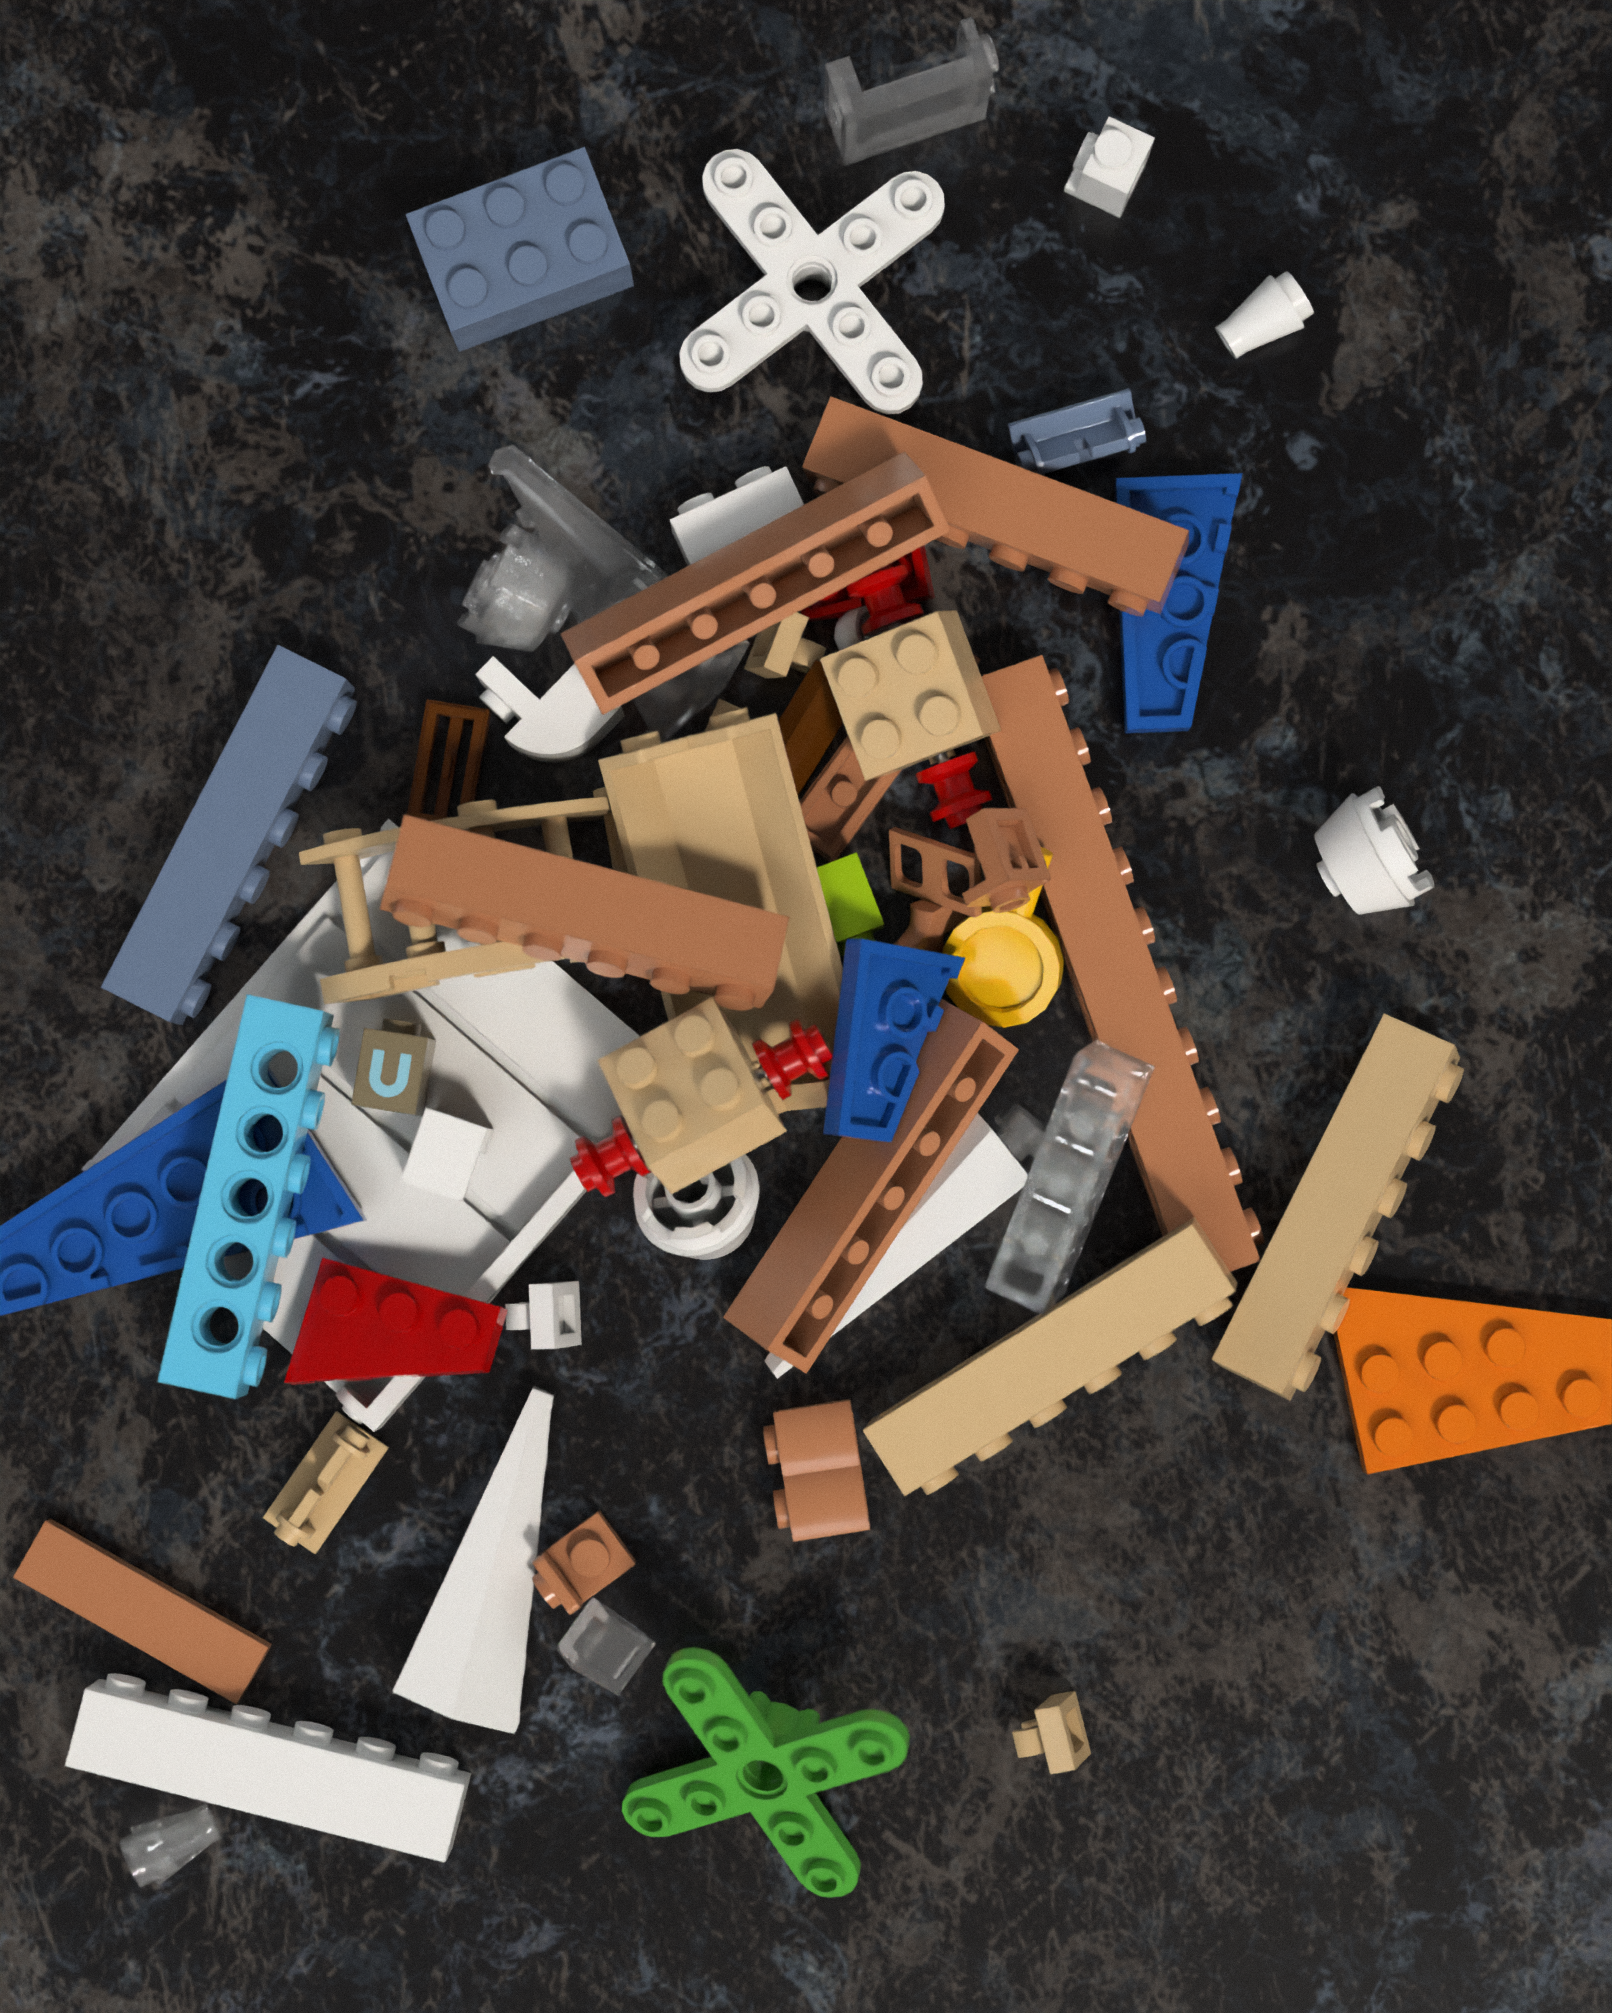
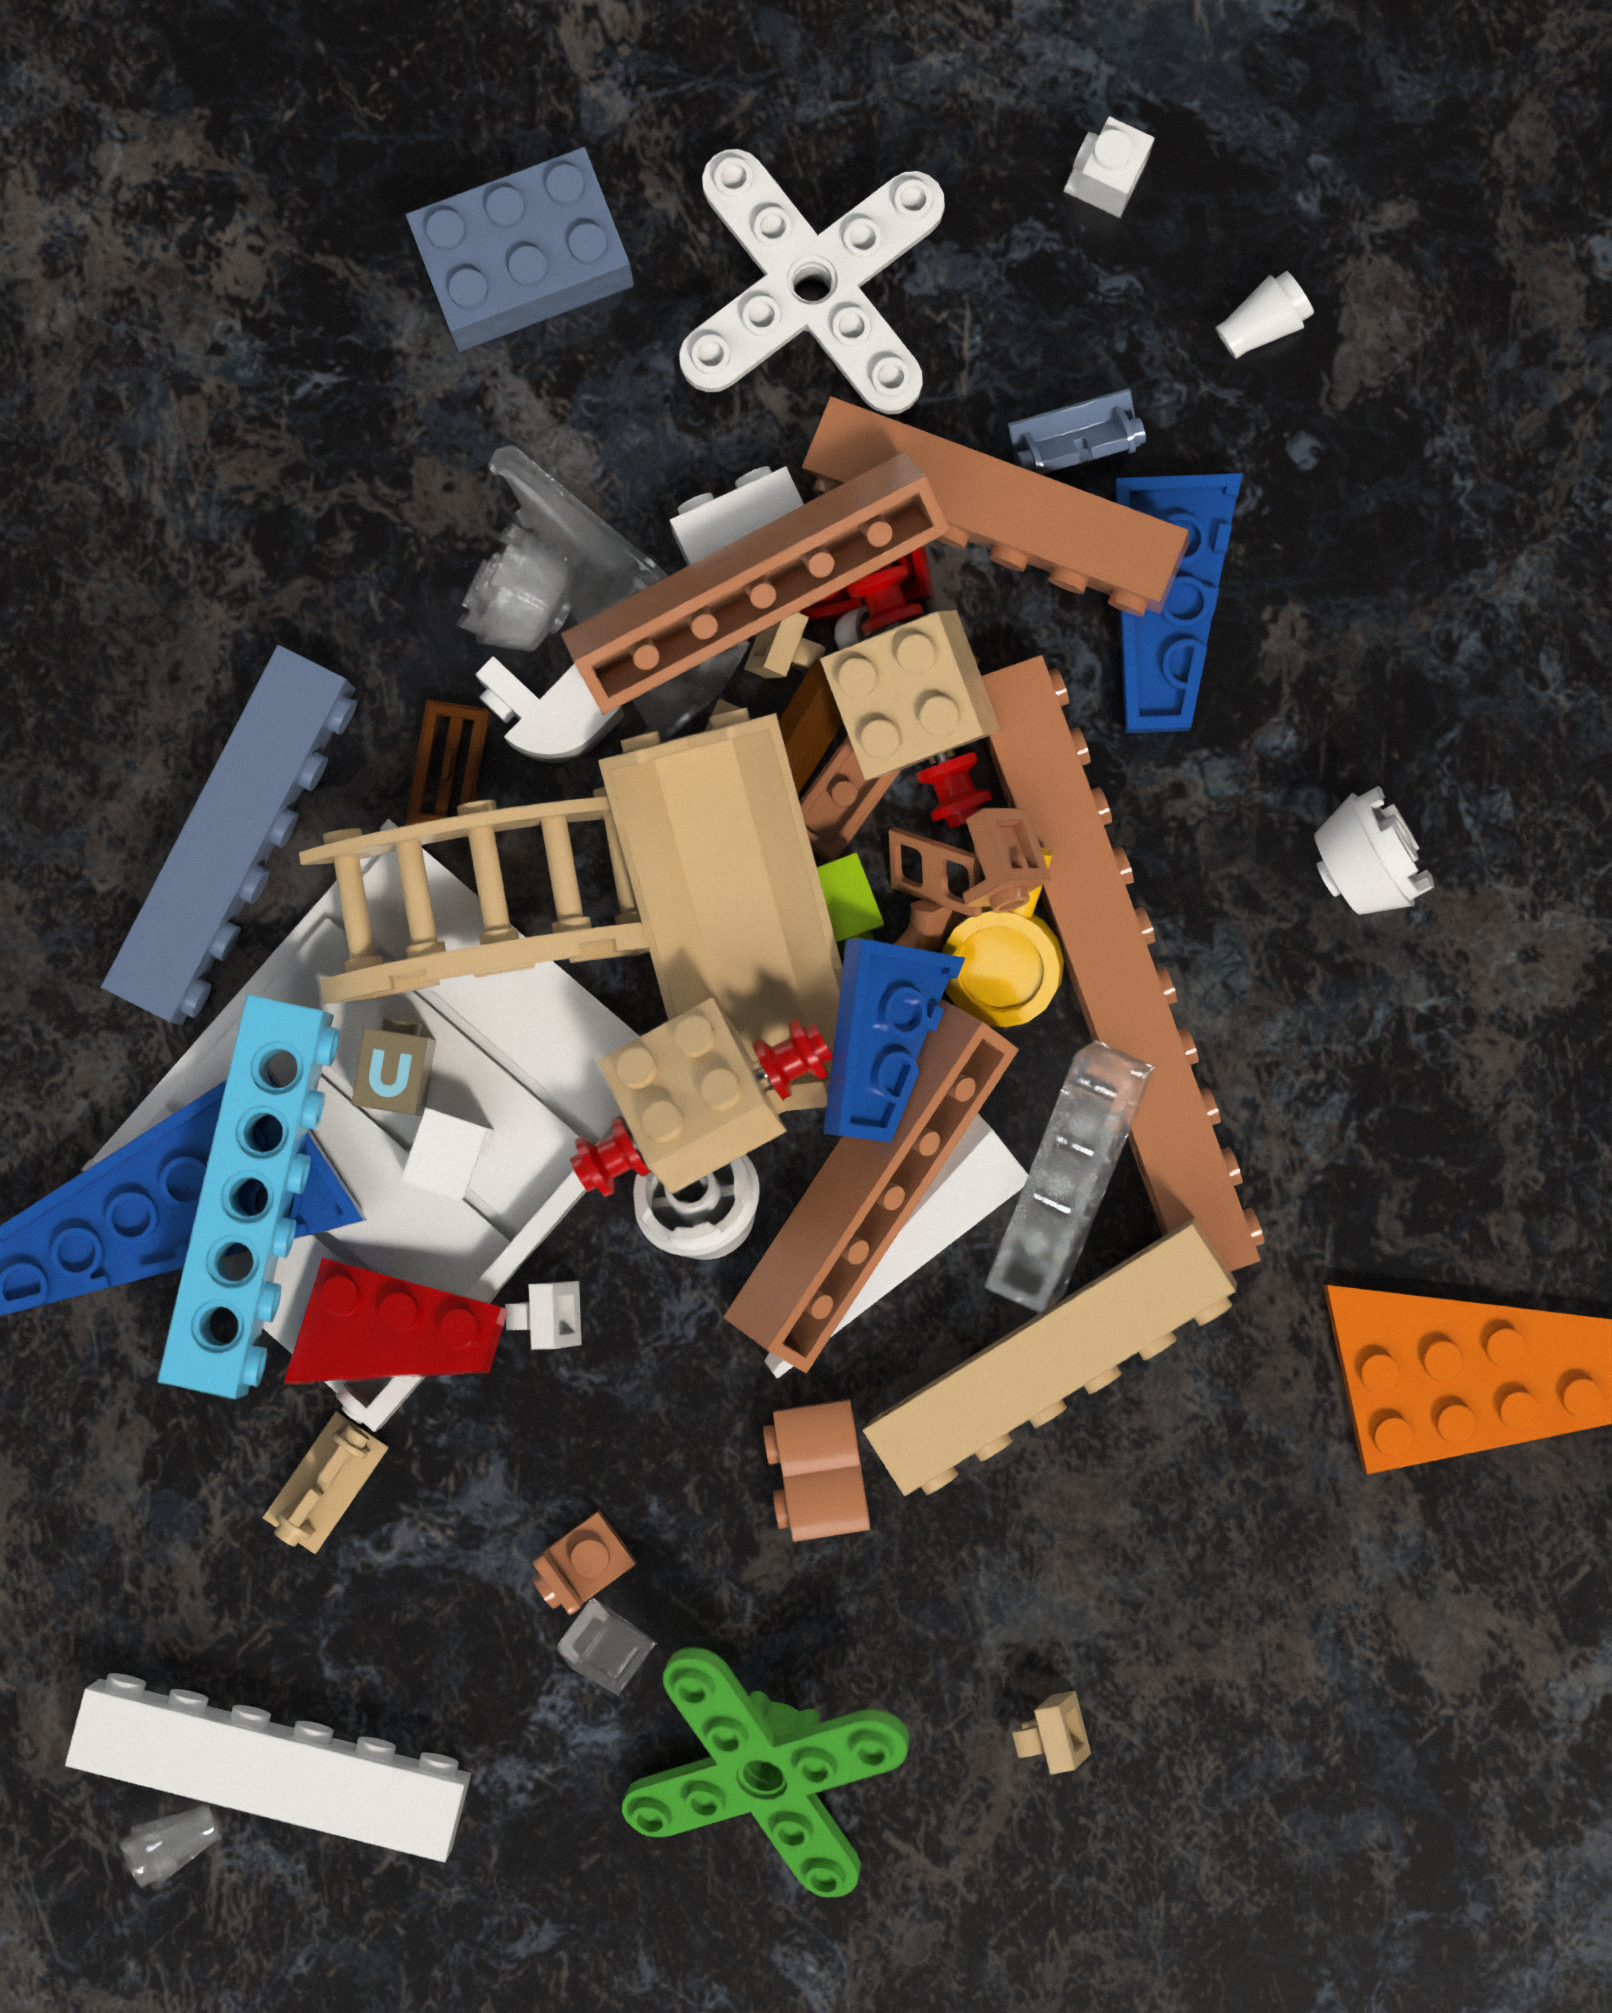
(142, 1610): nougat tile -> none
(476, 1633): white wedge -> none
(584, 914): nougat brick -> none
(911, 106): clear panel -> none
(1020, 1131): clear plate -> none
(1338, 1207): tan brick -> none

